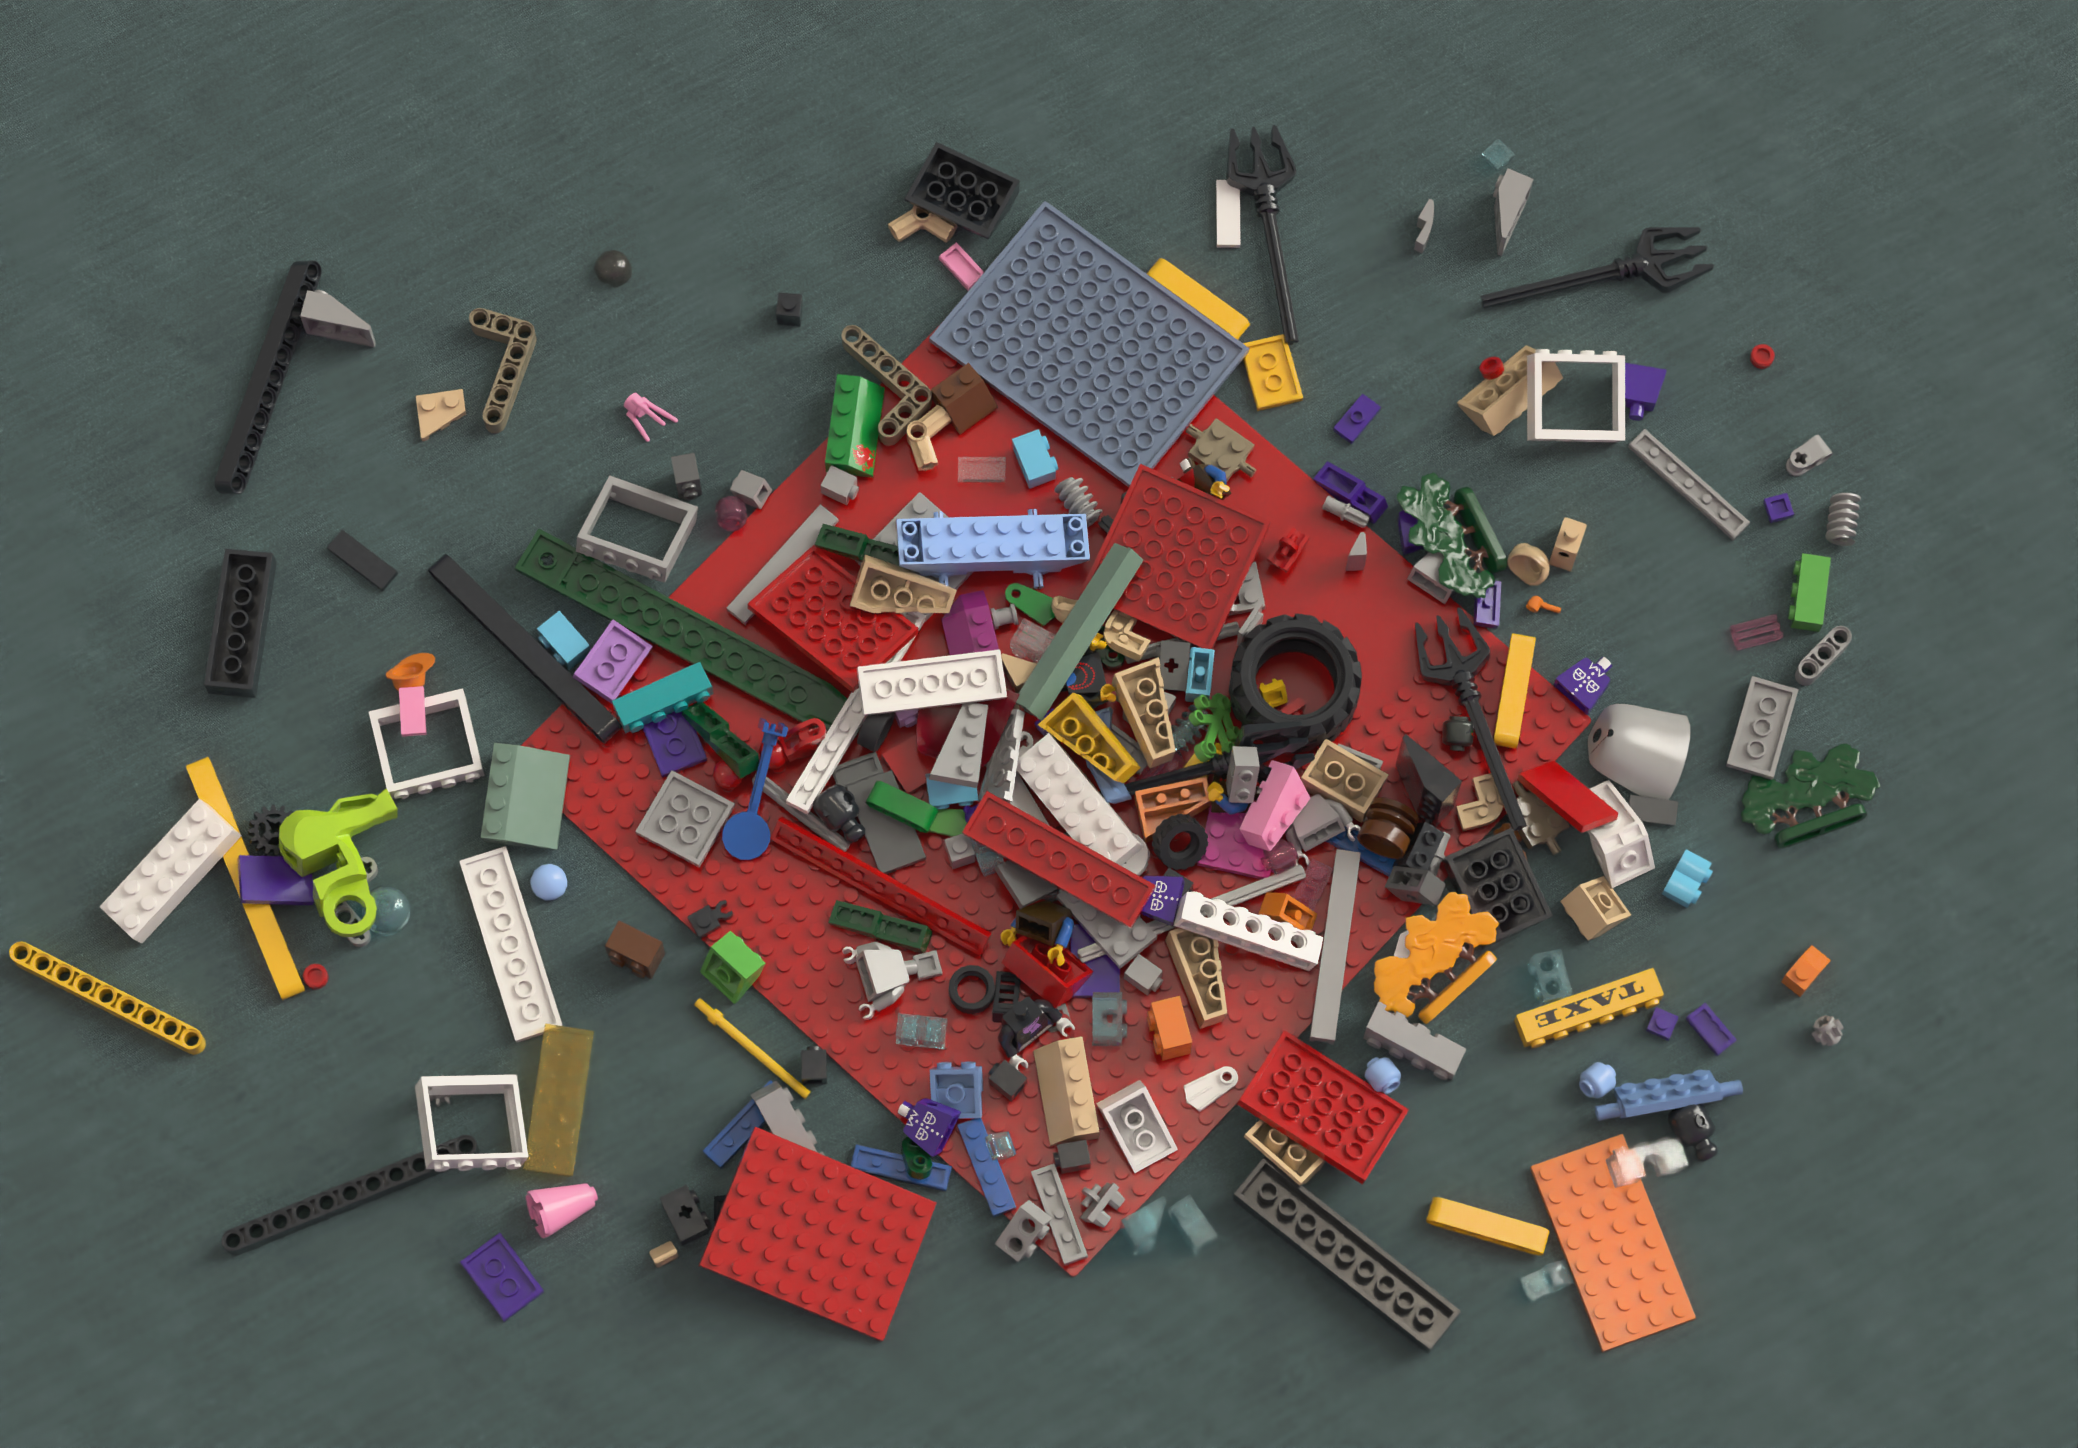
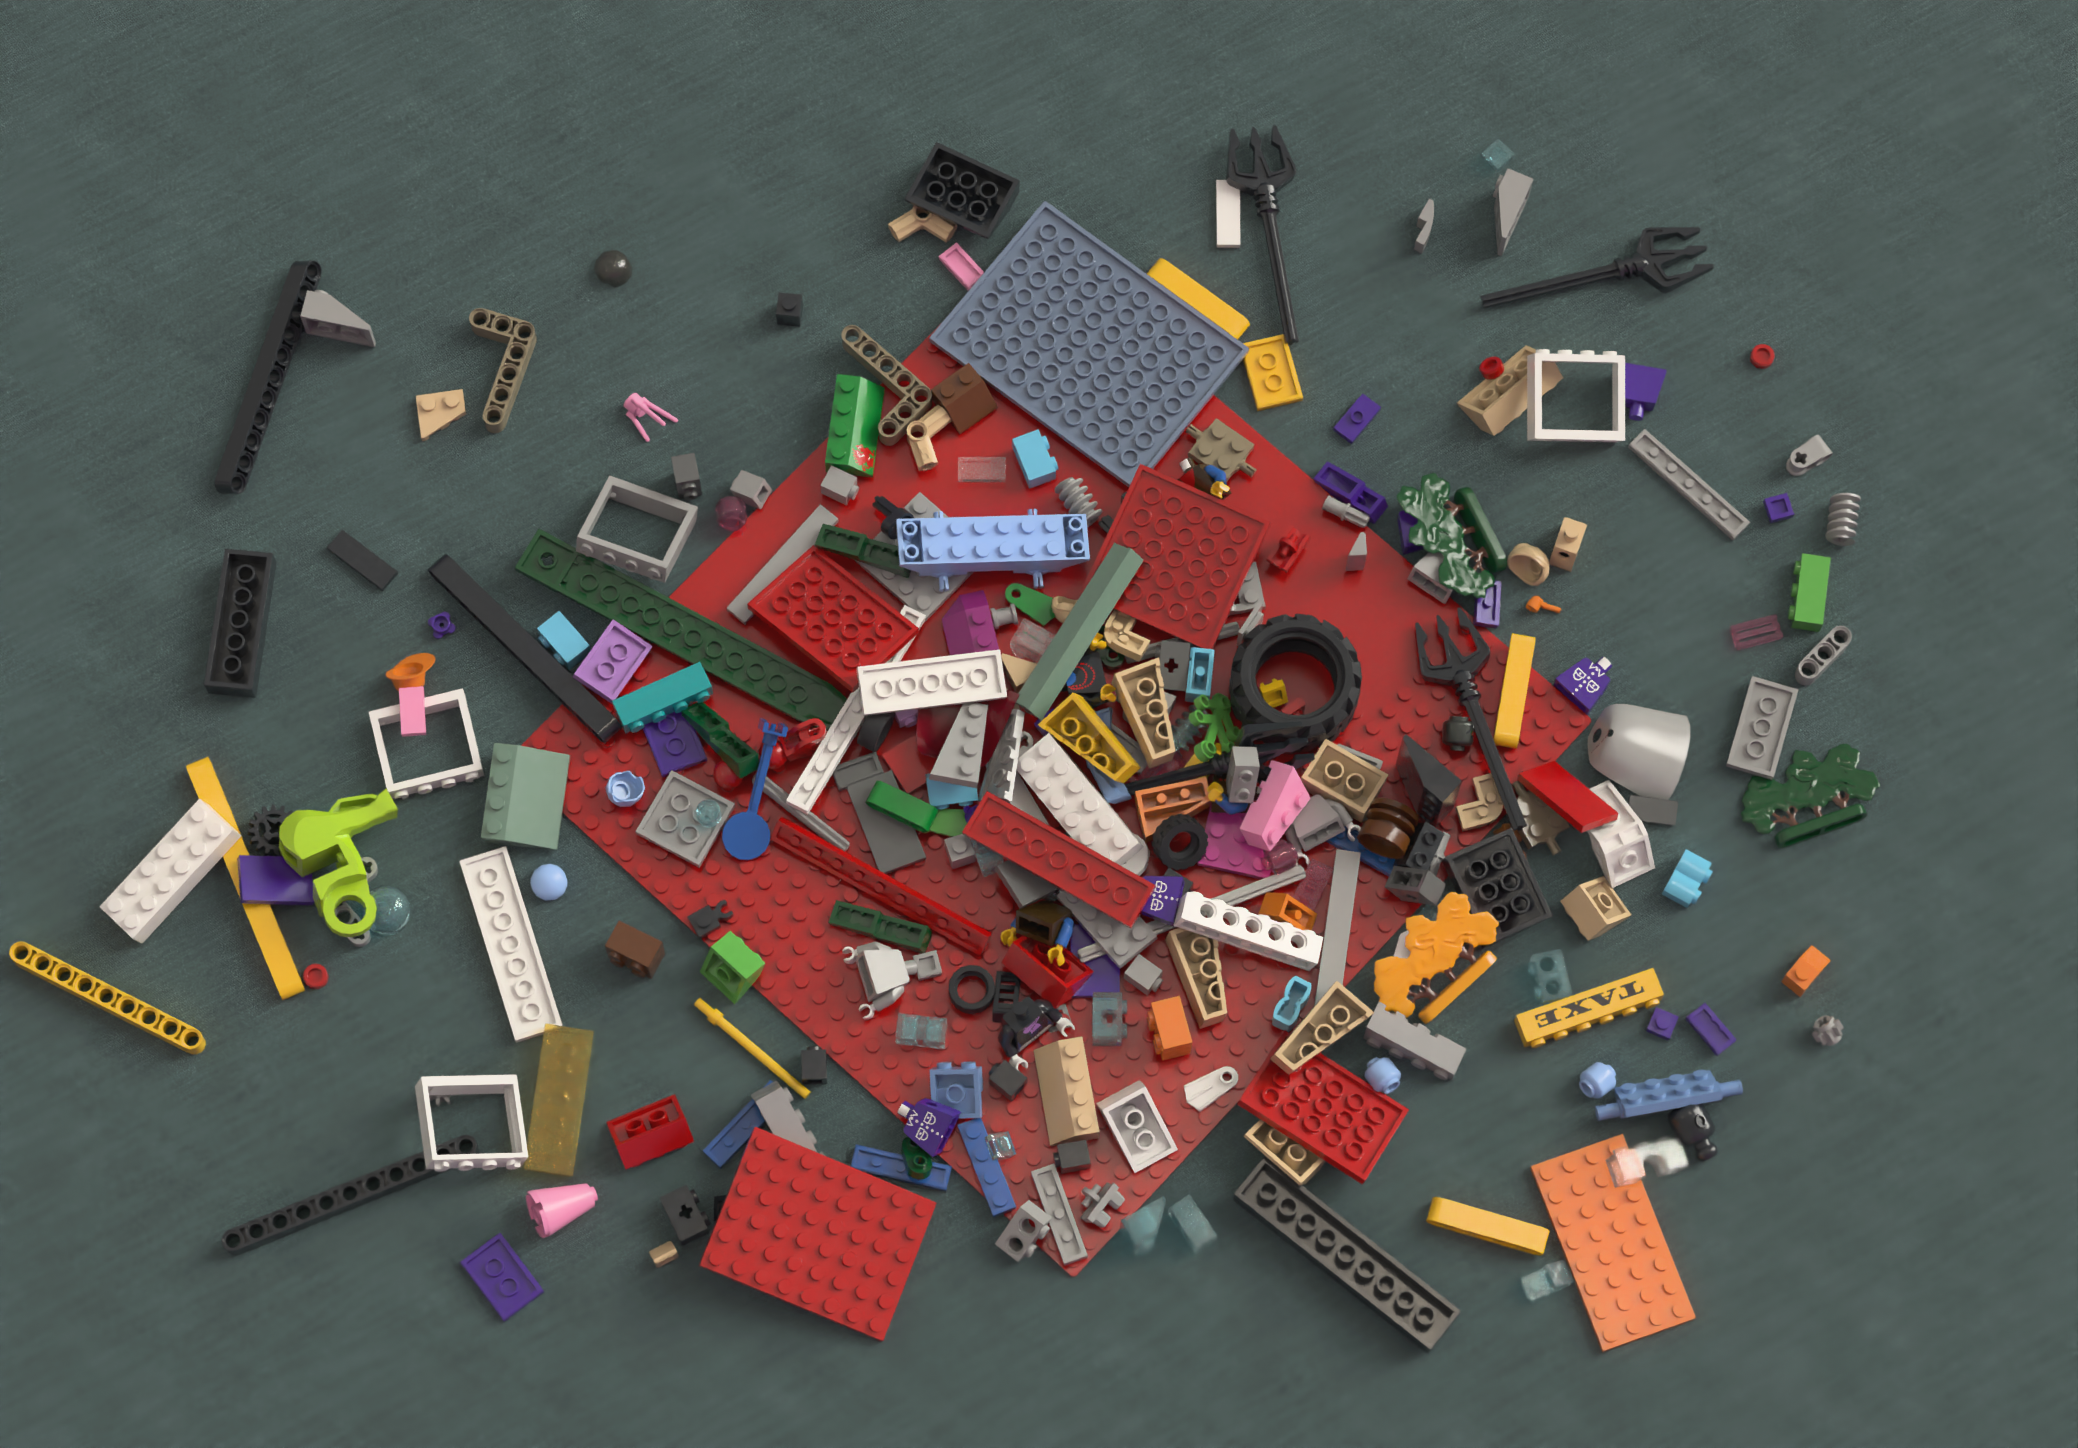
(435, 621): none -> dark purple plate
(625, 788): none -> light blue hair
(650, 1131): none -> red slope
(706, 808): none -> clear light blue wheel
(838, 812): black piece -> none
(892, 513): none -> black piece
(894, 589): tan wedge -> none
(1294, 1000): none -> medium azure brick
(1326, 1023): none -> tan wedge

